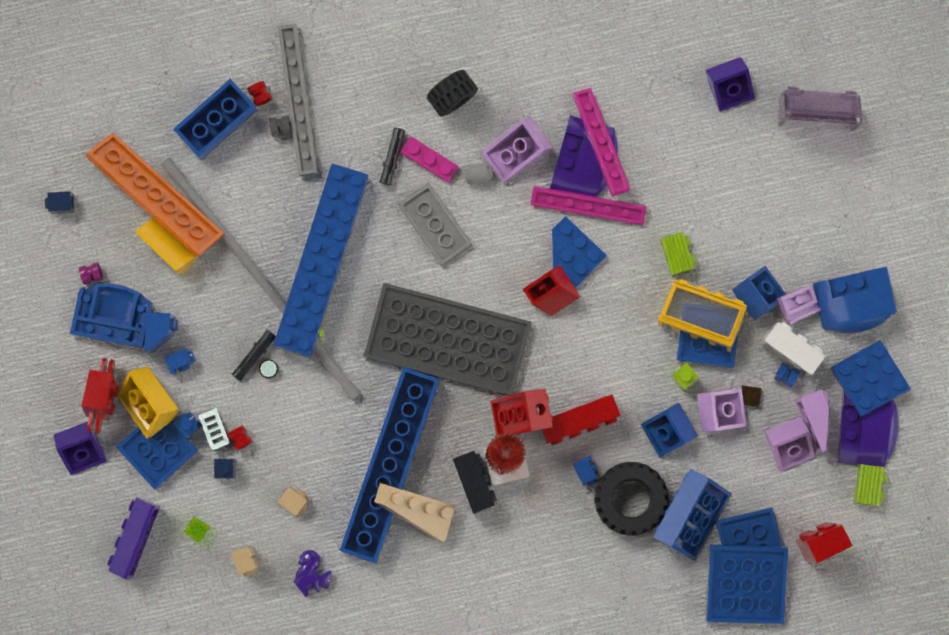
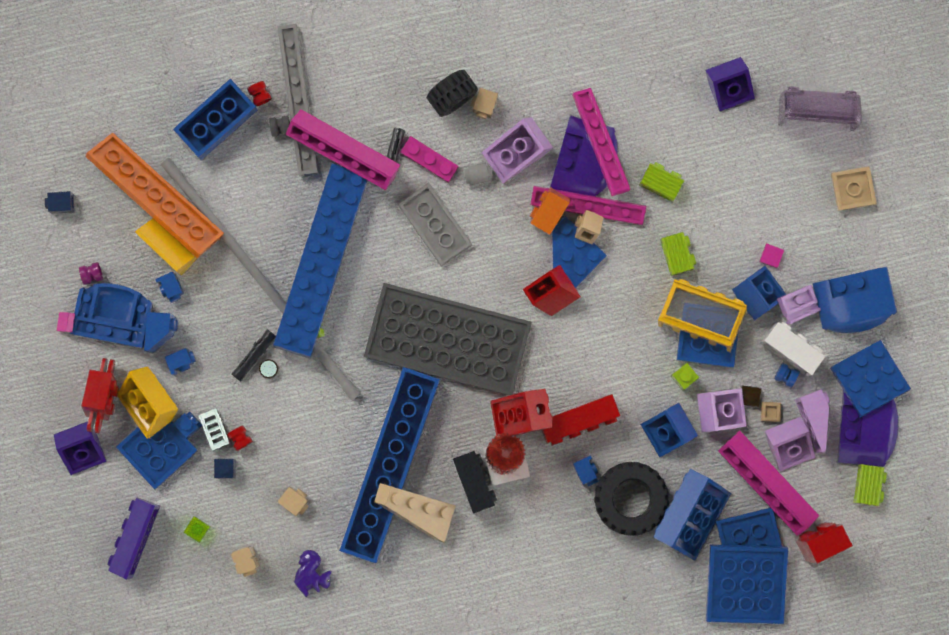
(65, 322): none -> dark pink tile
(170, 286): none -> blue brick
(343, 149): none -> dark pink brick
(484, 103): none -> tan brick
(549, 211): none -> orange brick
(588, 226): none -> tan brick
(662, 182): none -> lime brick
(768, 483): none -> dark pink brick
(770, 411): none -> tan tile
(771, 255): none -> dark pink tile
(853, 188): none -> tan plate

